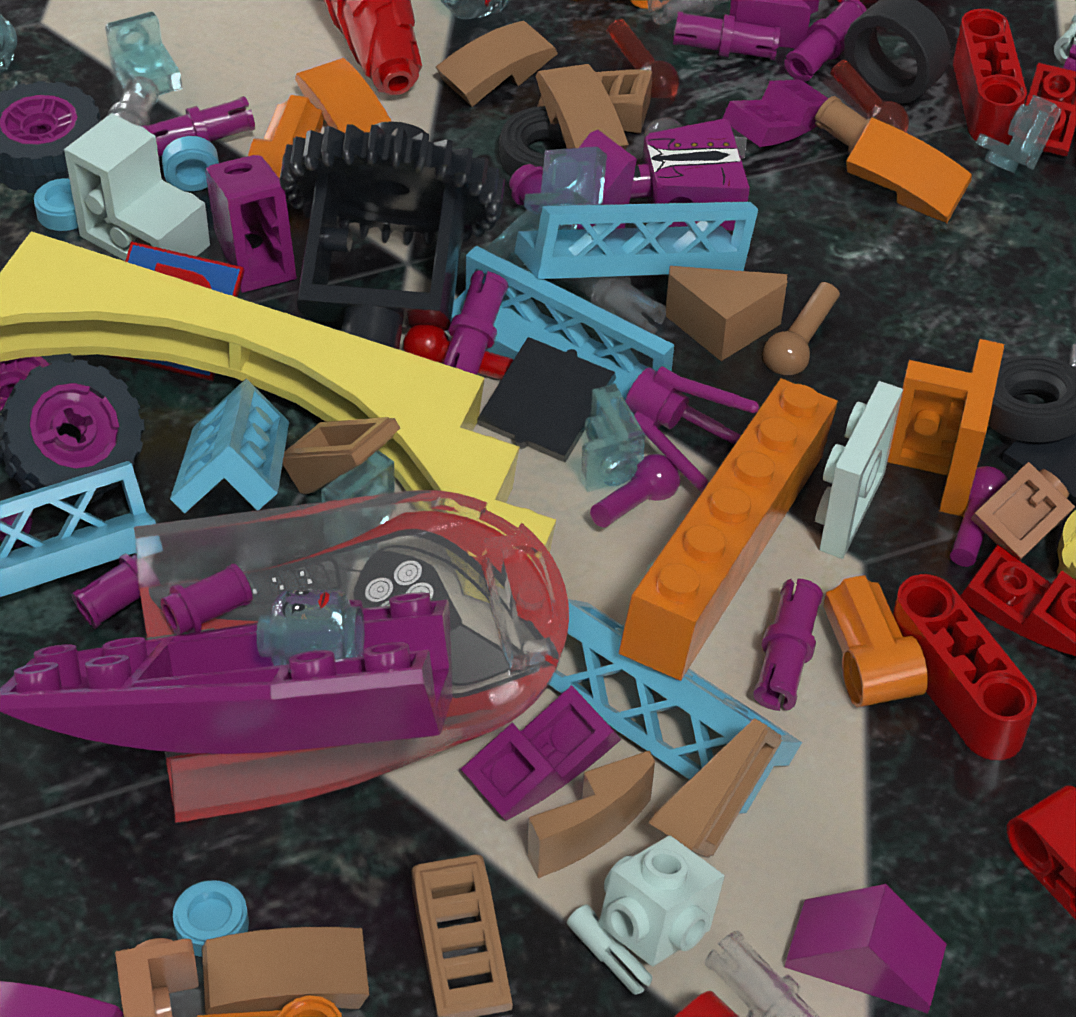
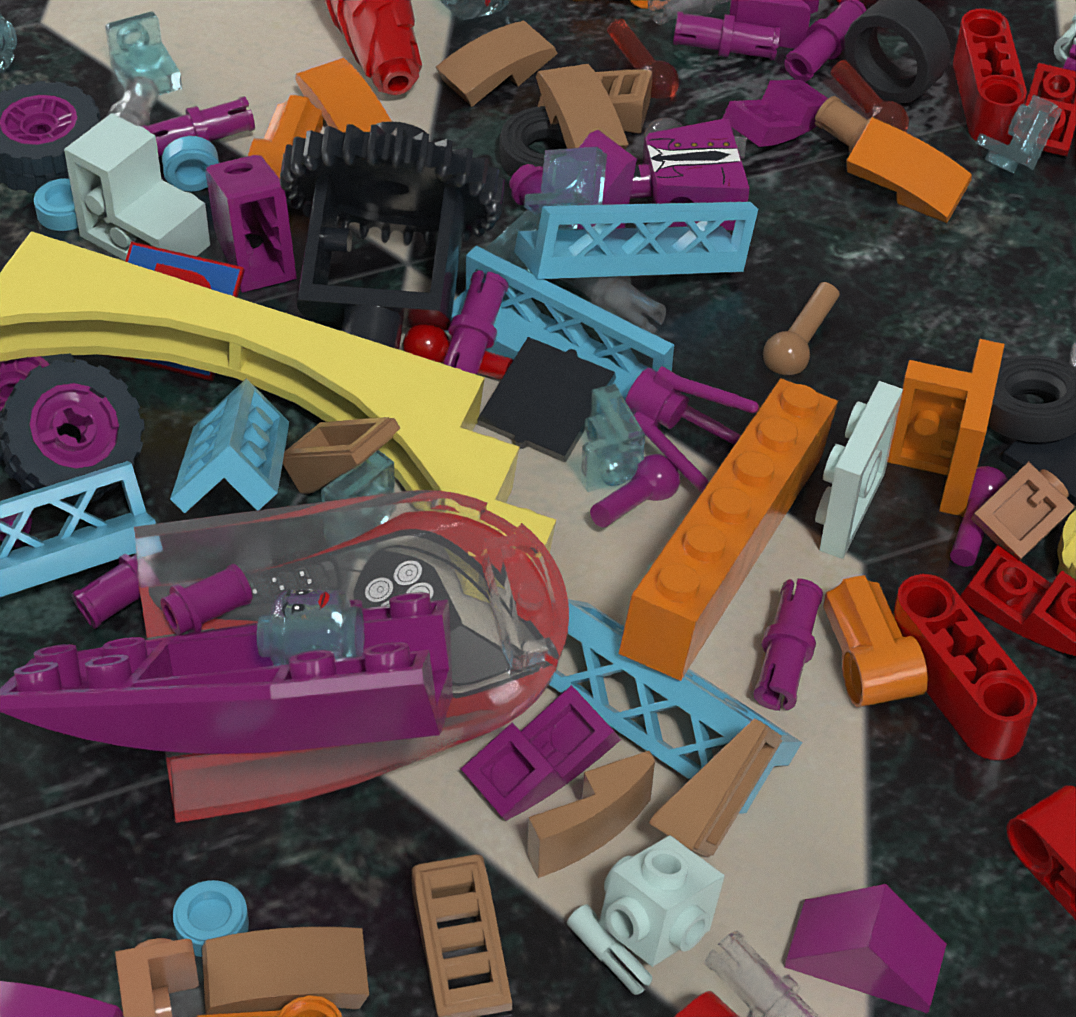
(724, 306): medium nougat slope -> none

